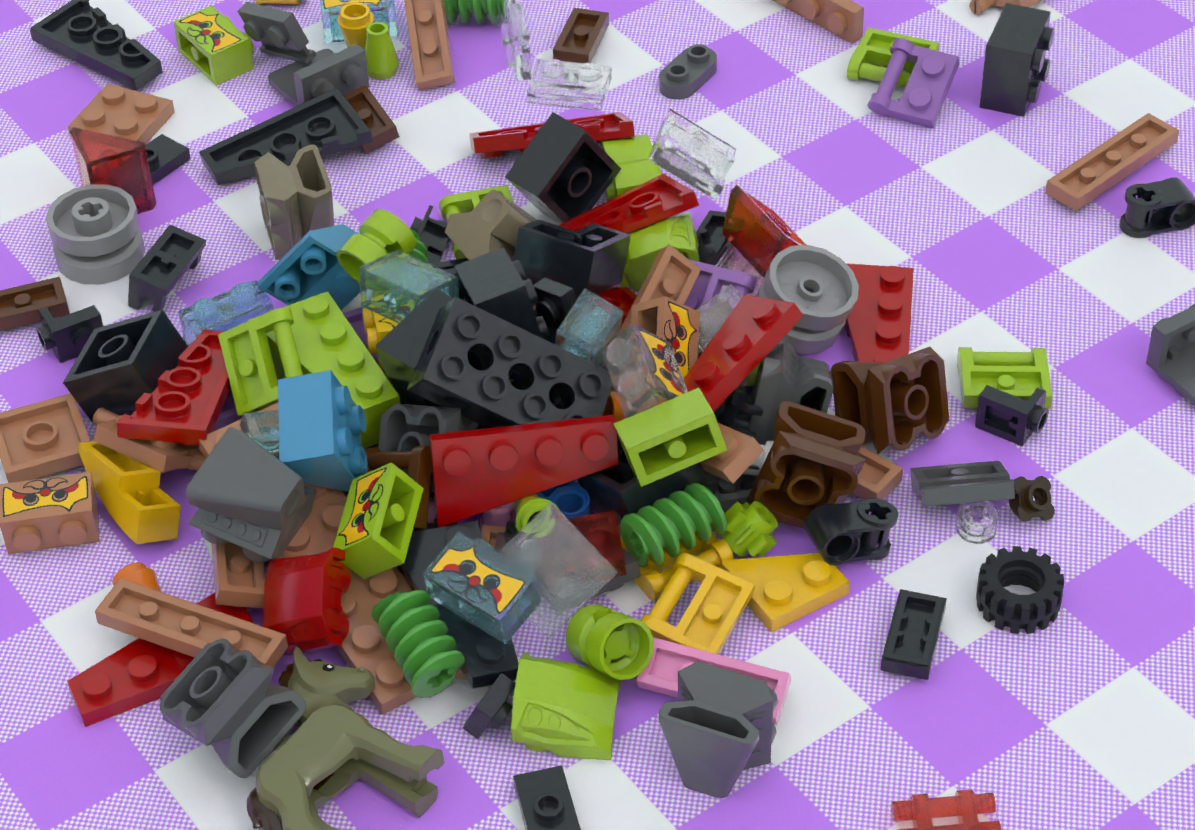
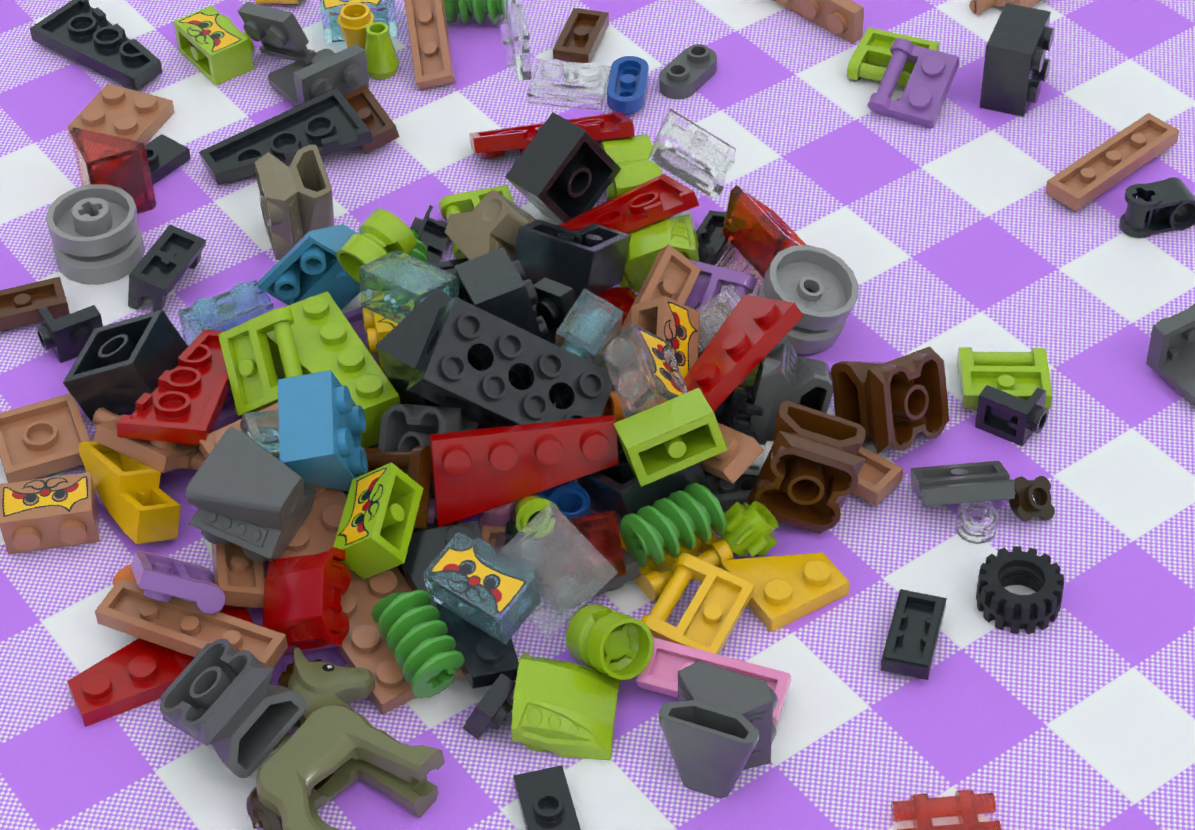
(170, 577): none -> medium lavender plate
(627, 84): none -> blue plate
(848, 531): black piece -> none
(882, 313): red wing -> none

